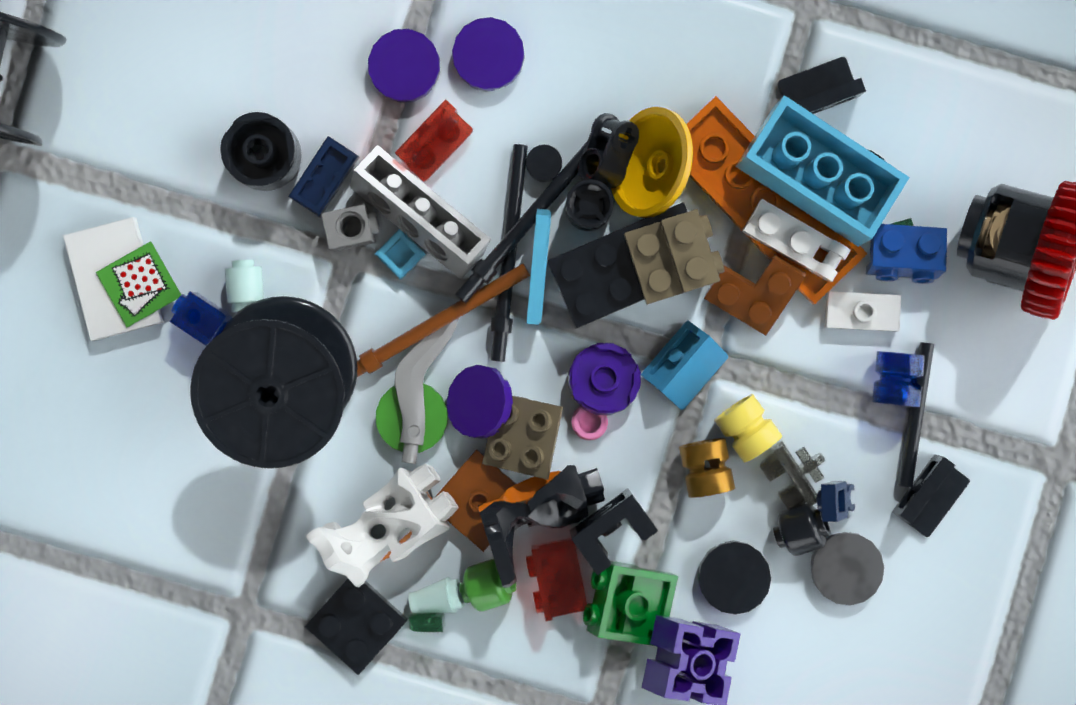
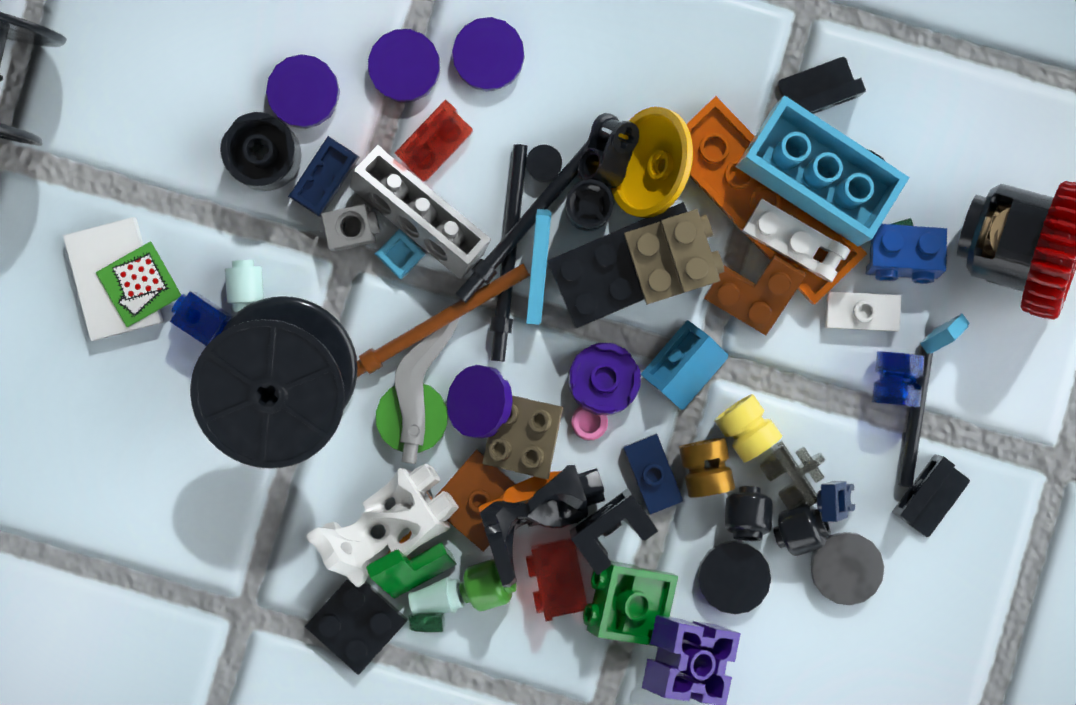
(302, 91): none -> dark purple tile
(399, 574): none -> green tile
(653, 473): none -> dark blue plate
(748, 514): none -> black head
(945, 334): none -> medium azure tile

